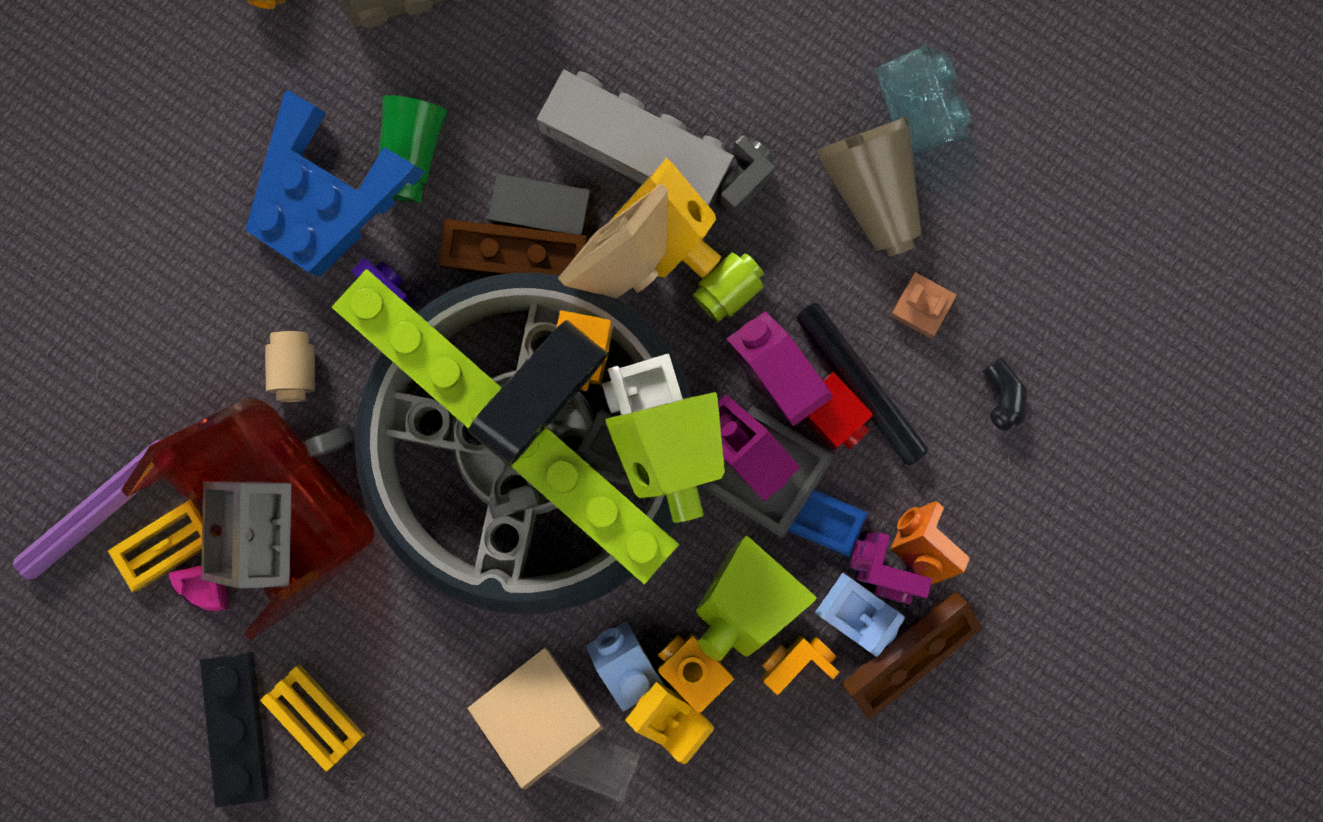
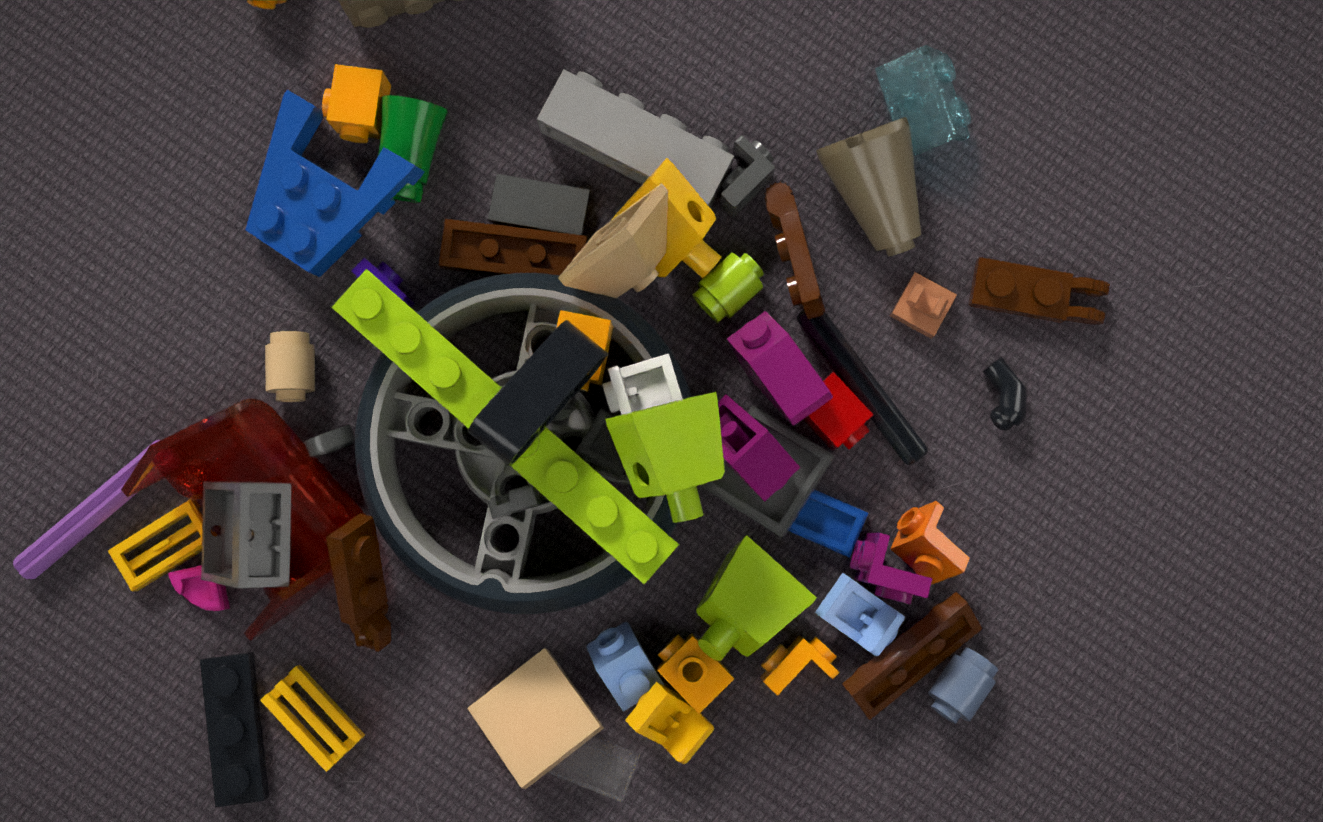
(355, 102): none -> light orange brick
(360, 581): none -> reddish brown hinge
(794, 248): none -> reddish brown hinge
(963, 686): none -> sand blue brick
(1033, 292): none -> reddish brown hinge

